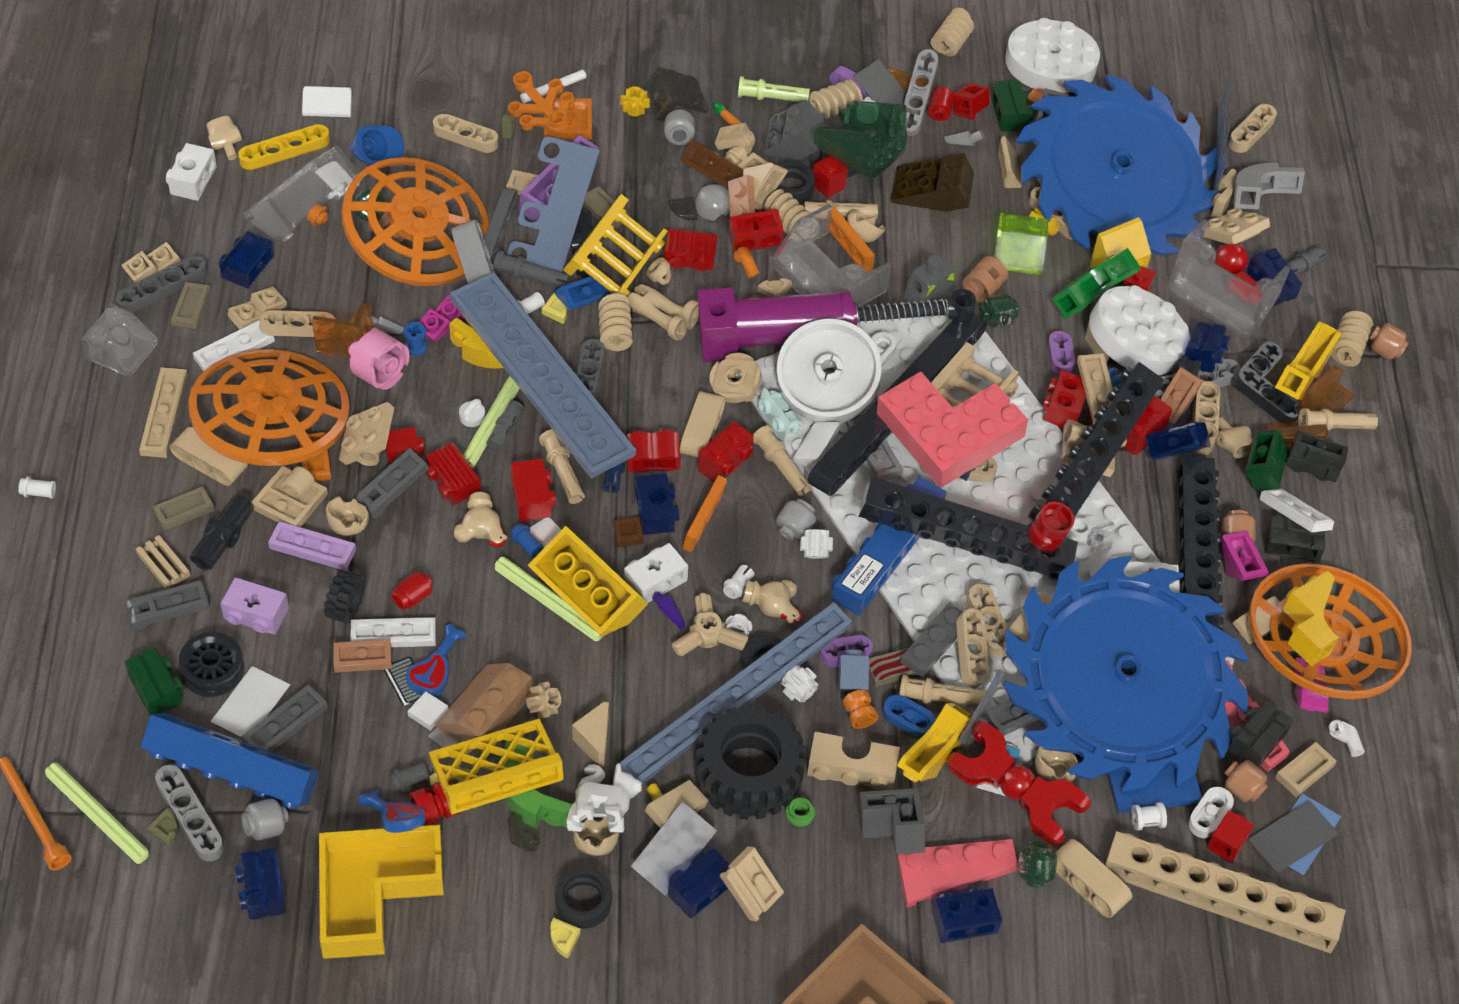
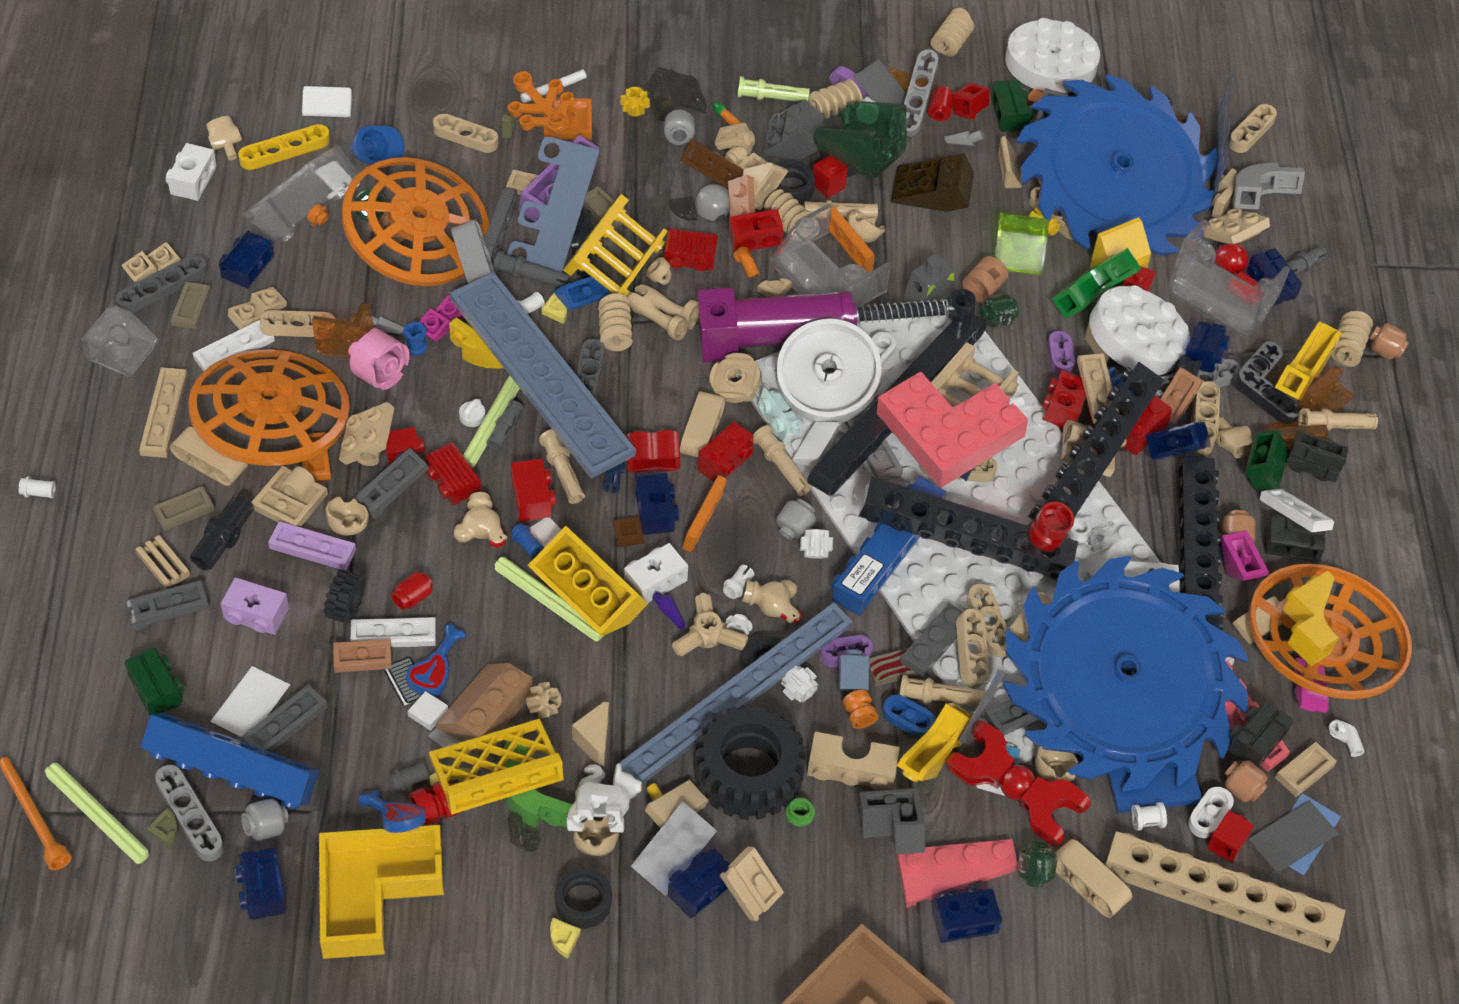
(216, 678): black wheel -> none

